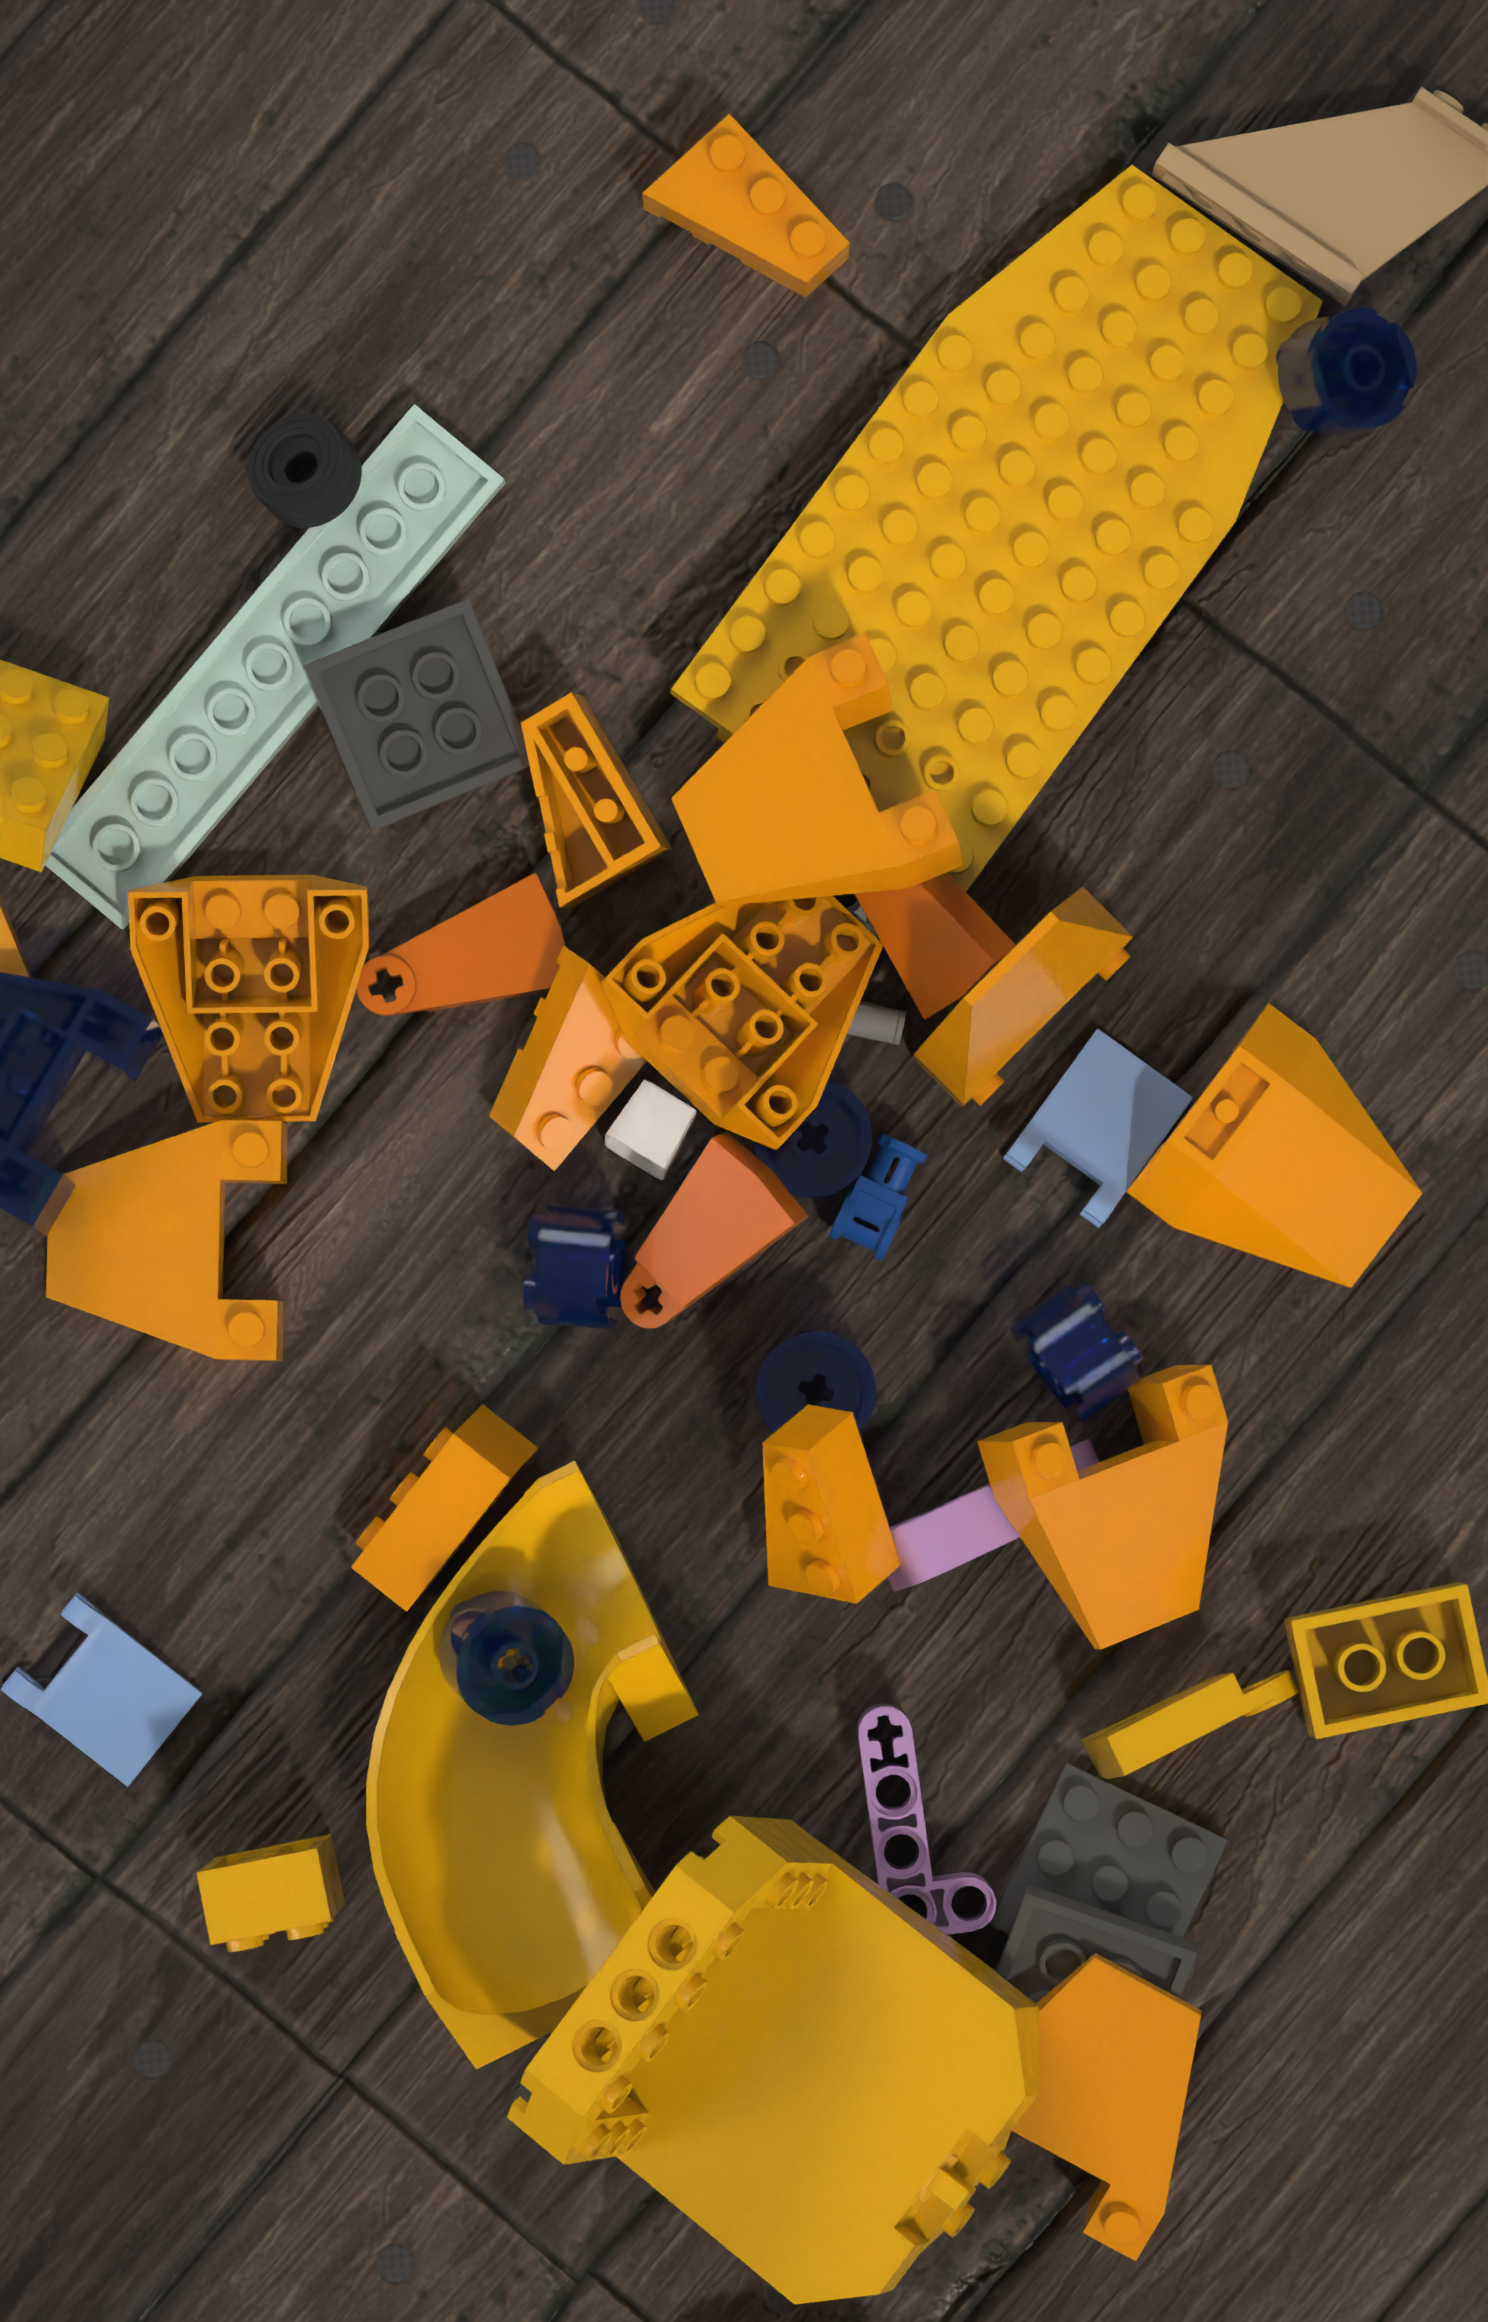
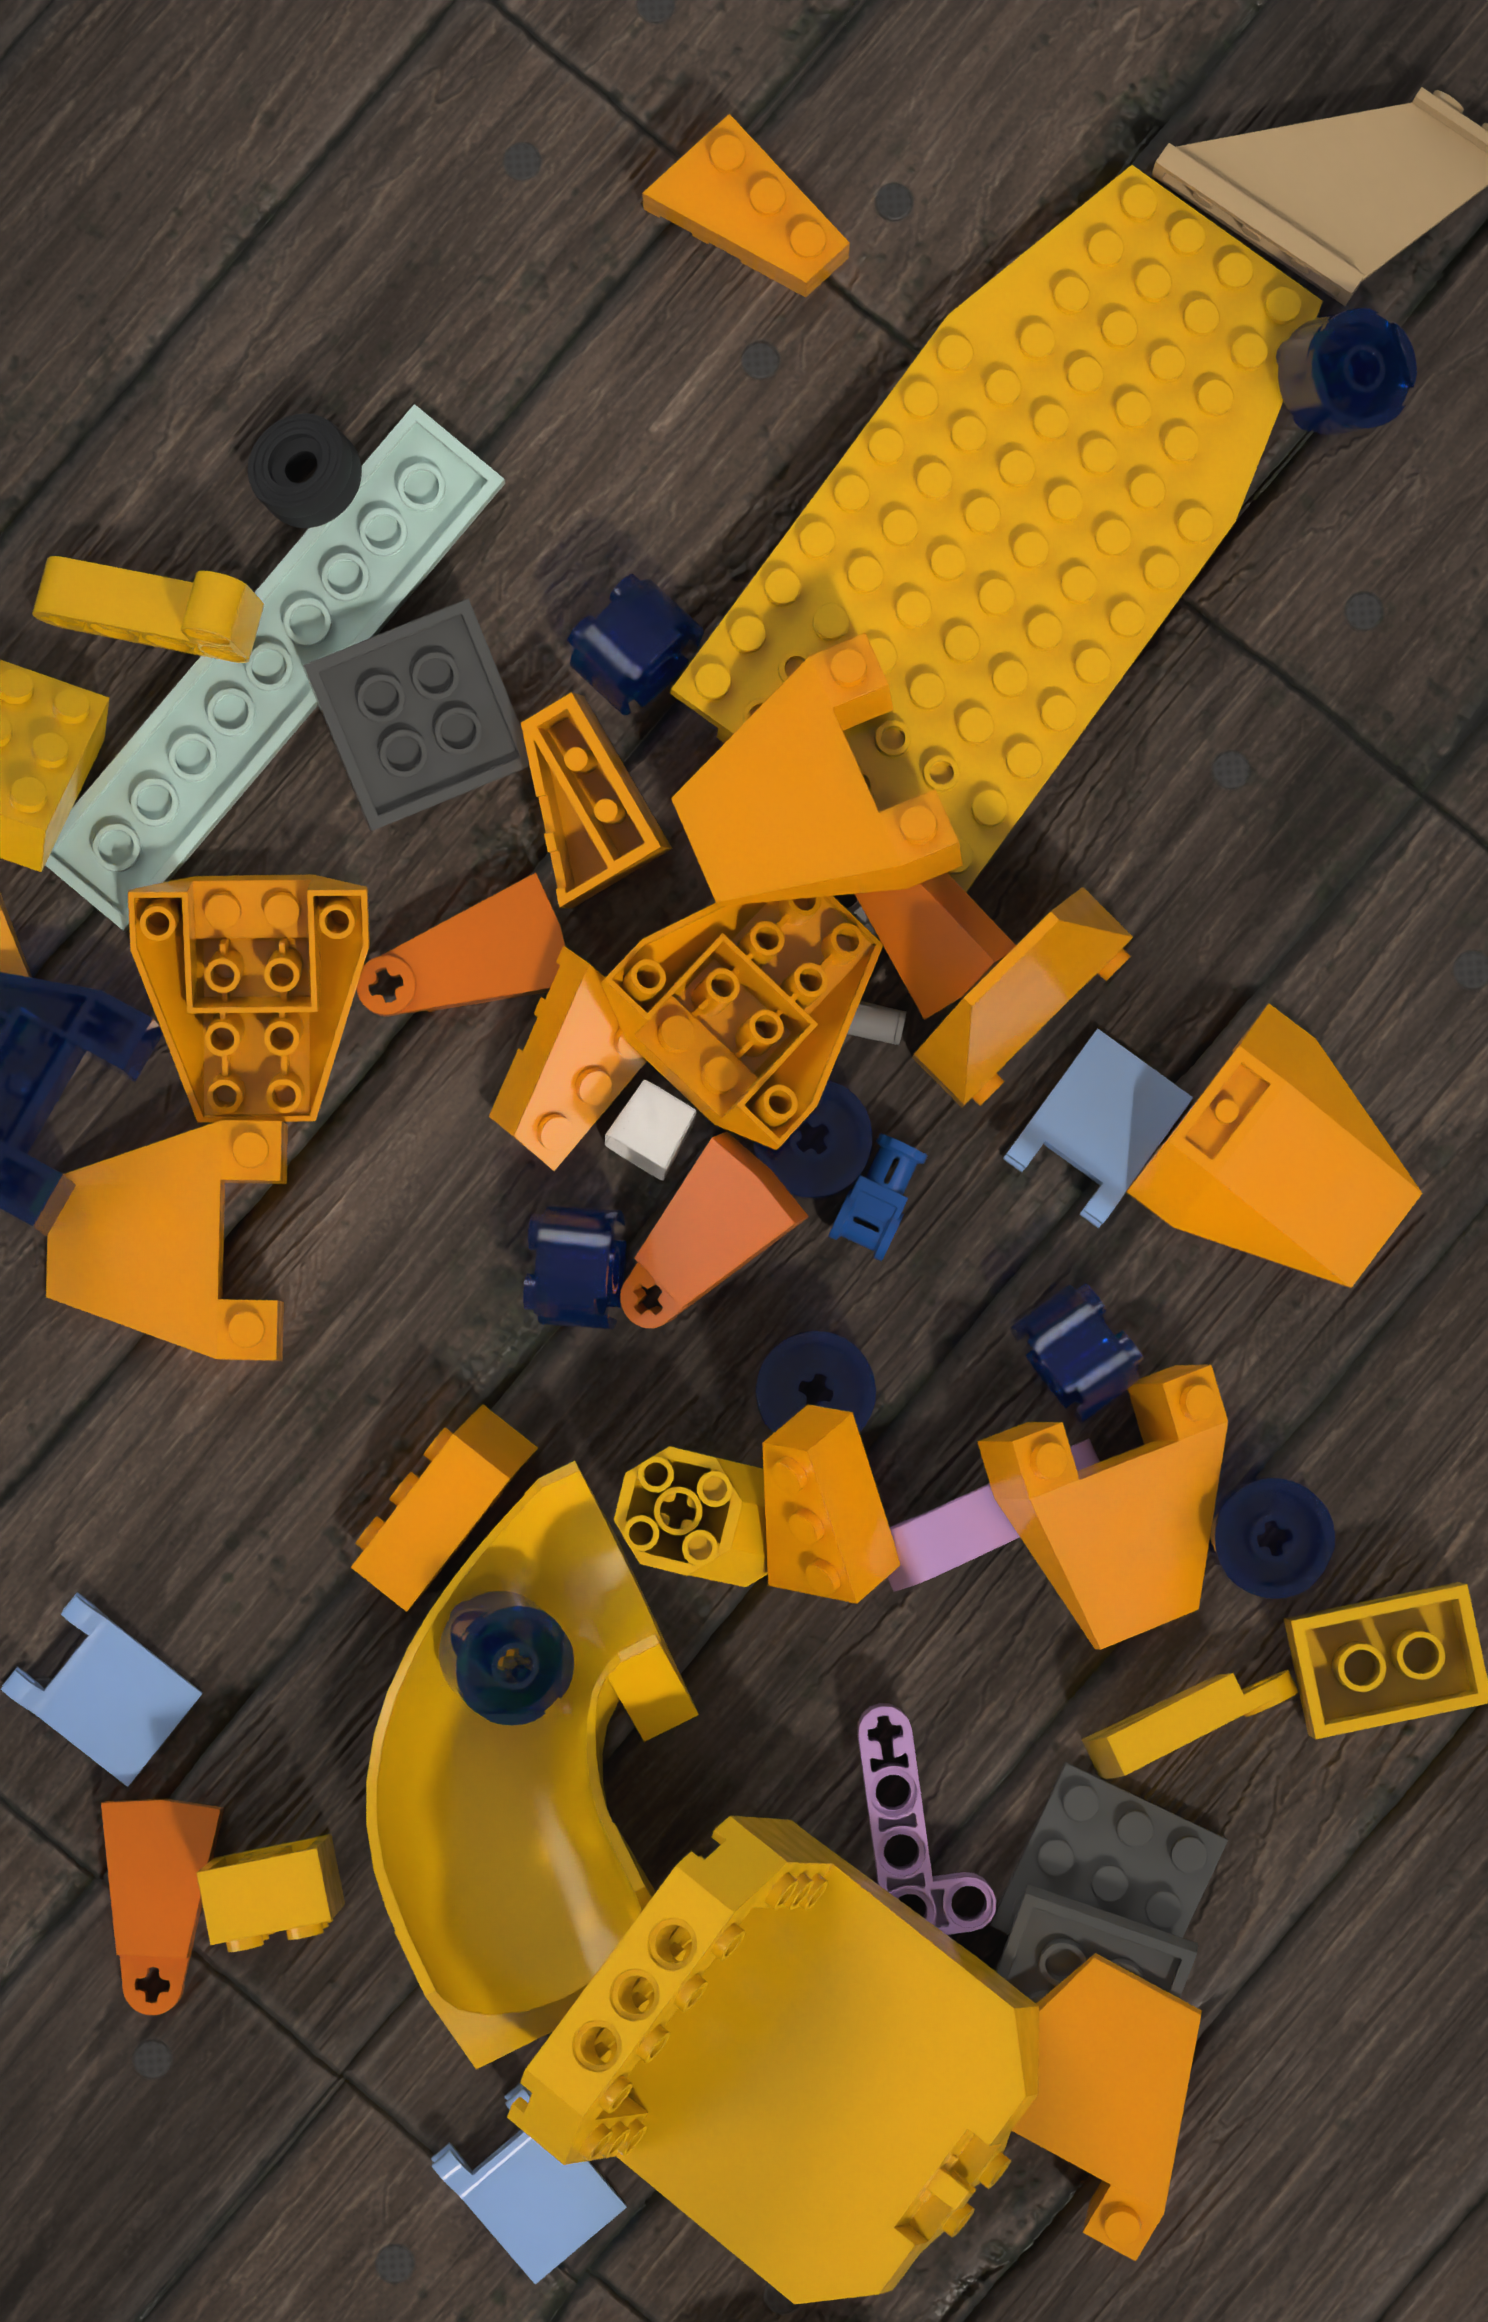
(155, 1889): none -> orange piece
(202, 617): none -> yellow beam
(531, 2198): none -> light blue flag
(633, 644): none -> clear blue brick
(696, 1516): none -> yellow brick
(1299, 1556): none -> clear blue brick

